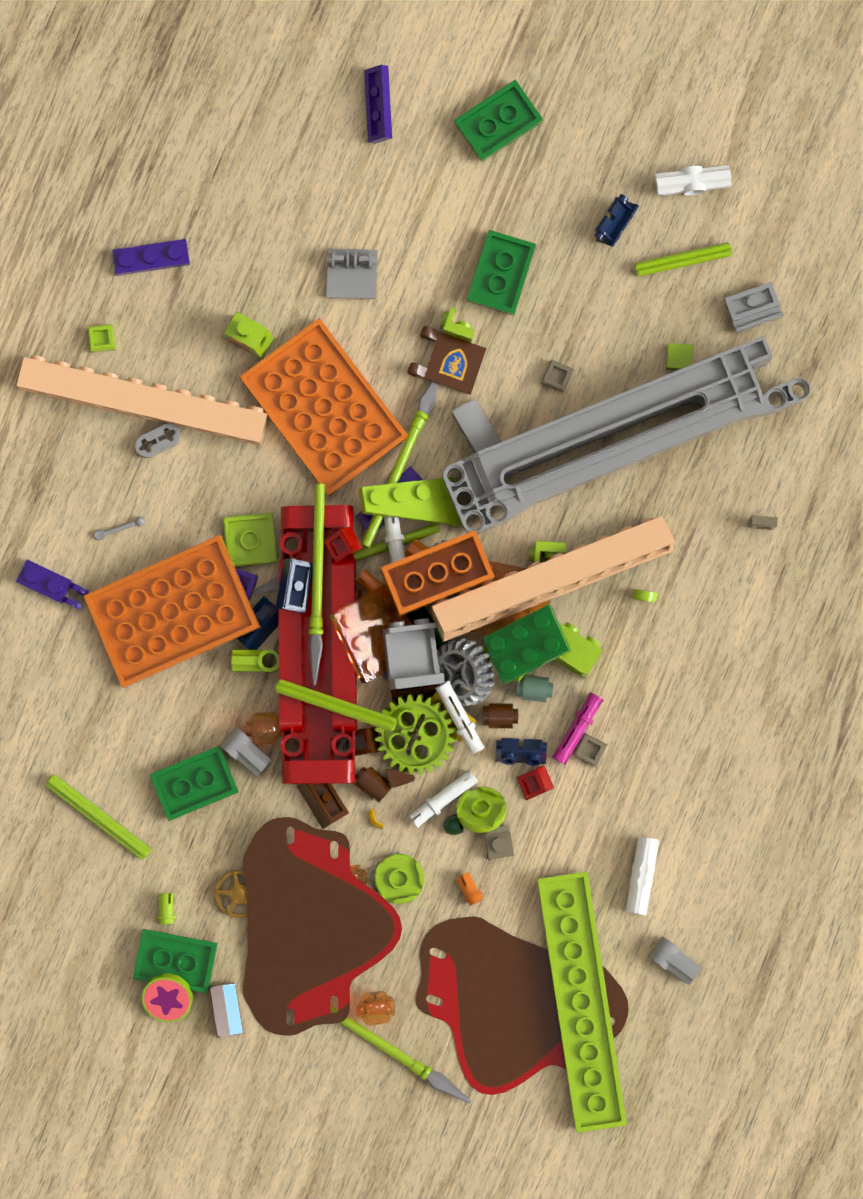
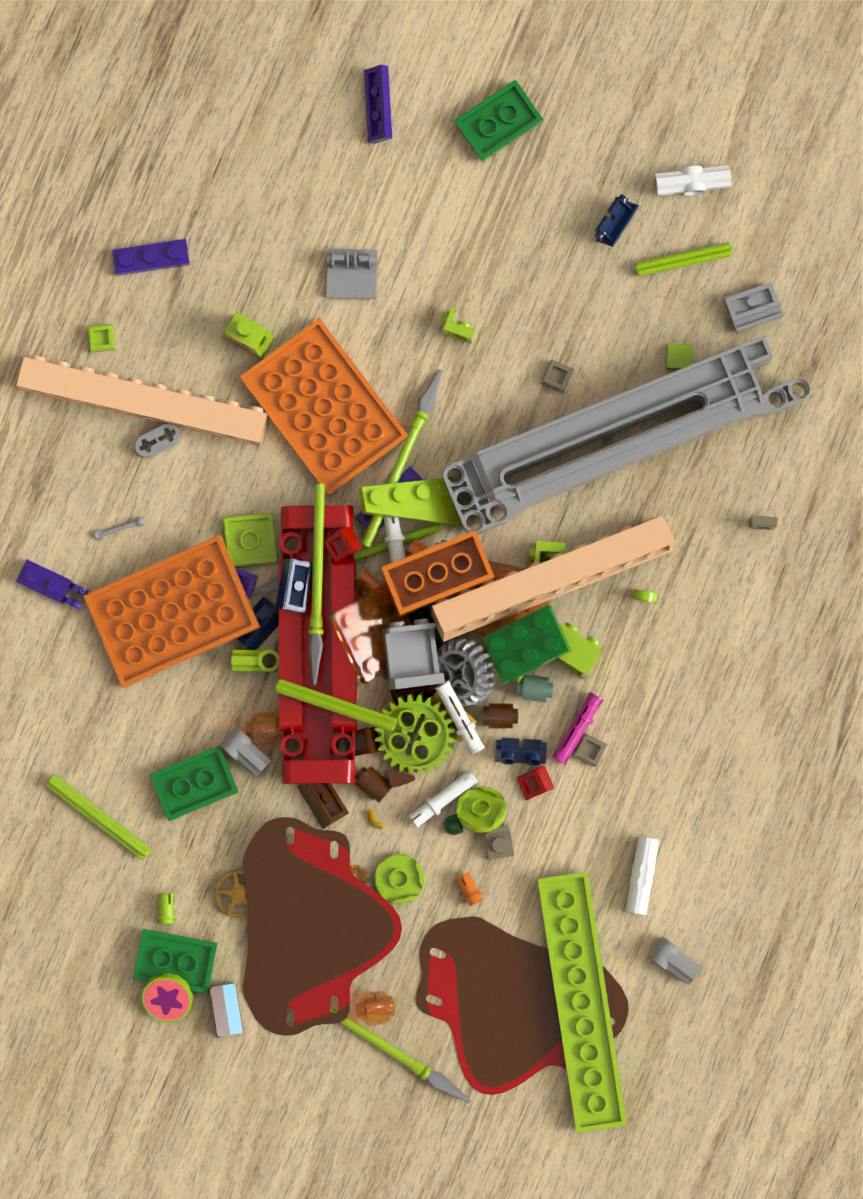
(452, 363): reddish brown flag -> none
(475, 426): light grey brick -> none
(501, 272): green plate -> none

